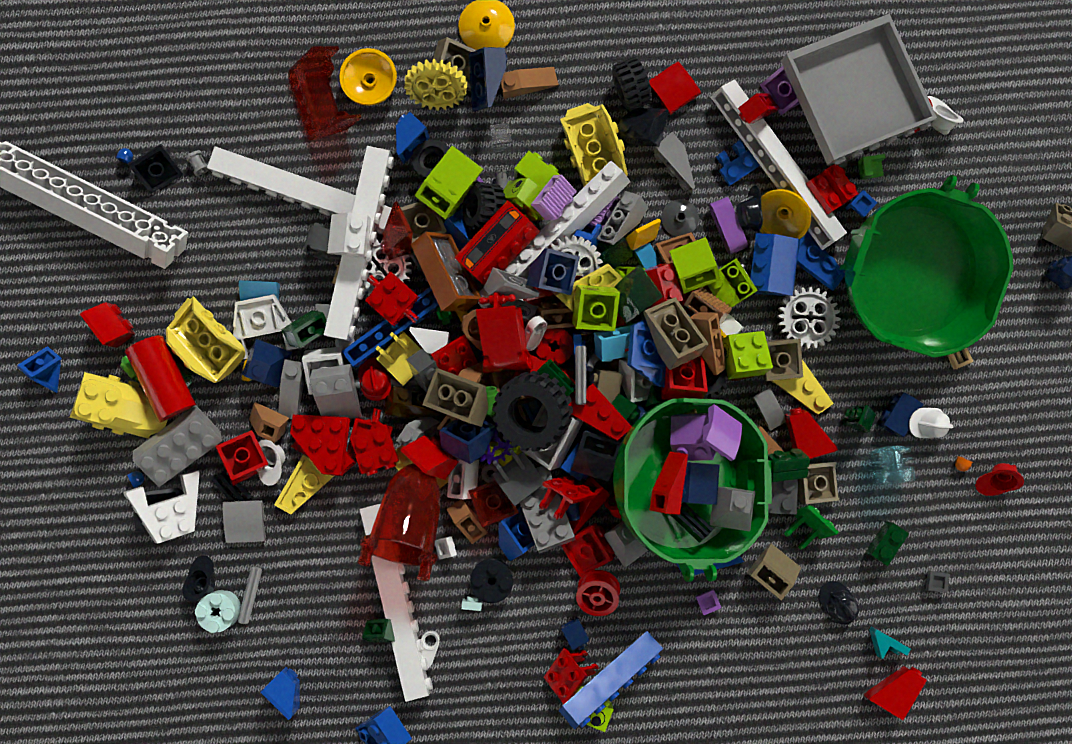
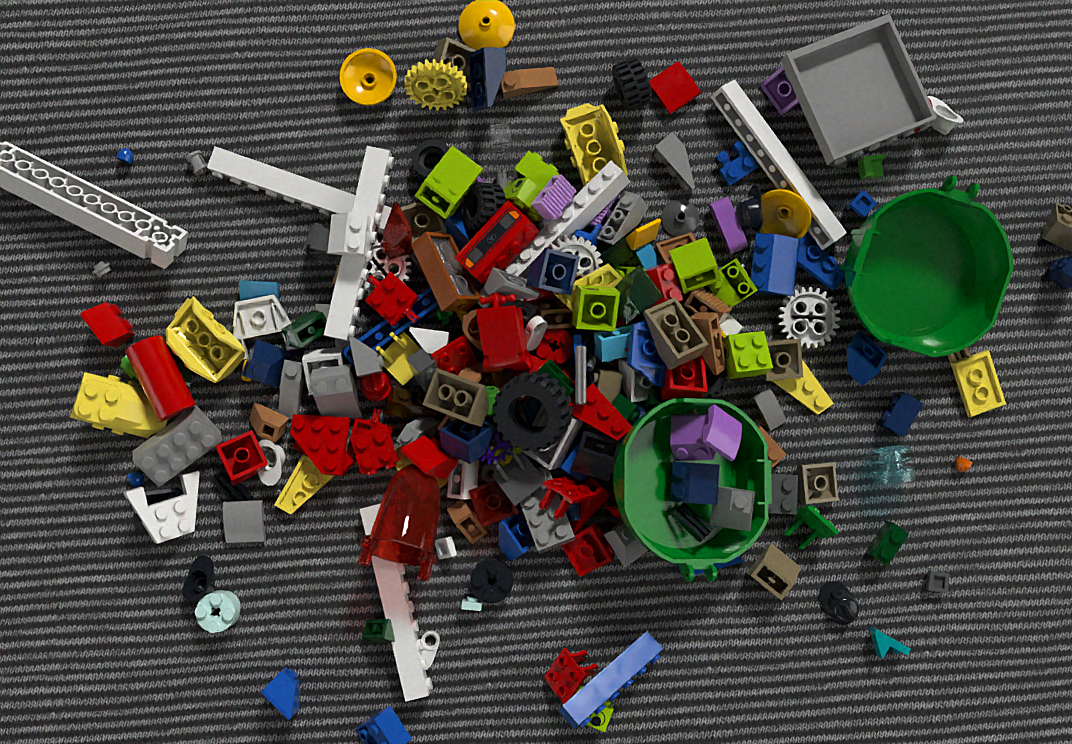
(43, 368): blue slope -> none
(101, 269): none -> light grey plate
(156, 168): black slope -> none
(249, 595): light grey axle -> none
(314, 95): clear red windscreen -> none
(365, 358): none -> light grey slope
(408, 135): blue slope -> none
(575, 634): dark blue brick -> none
(598, 593): red wheel -> none
(643, 126): black slope -> none
(669, 486): red slope -> none
(708, 602): medium lavender plate -> none
(757, 108): red slope -> none
(788, 465): dark green brick -> none
(807, 434): red slope -> none
(832, 188): red plate -> none
(859, 418): dark green slope -> none
(864, 358): none -> blue slope
(898, 691): red slope -> none
(929, 423): white piece -> none
(978, 383): none -> light yellow tile
(1000, 480): red piece -> none

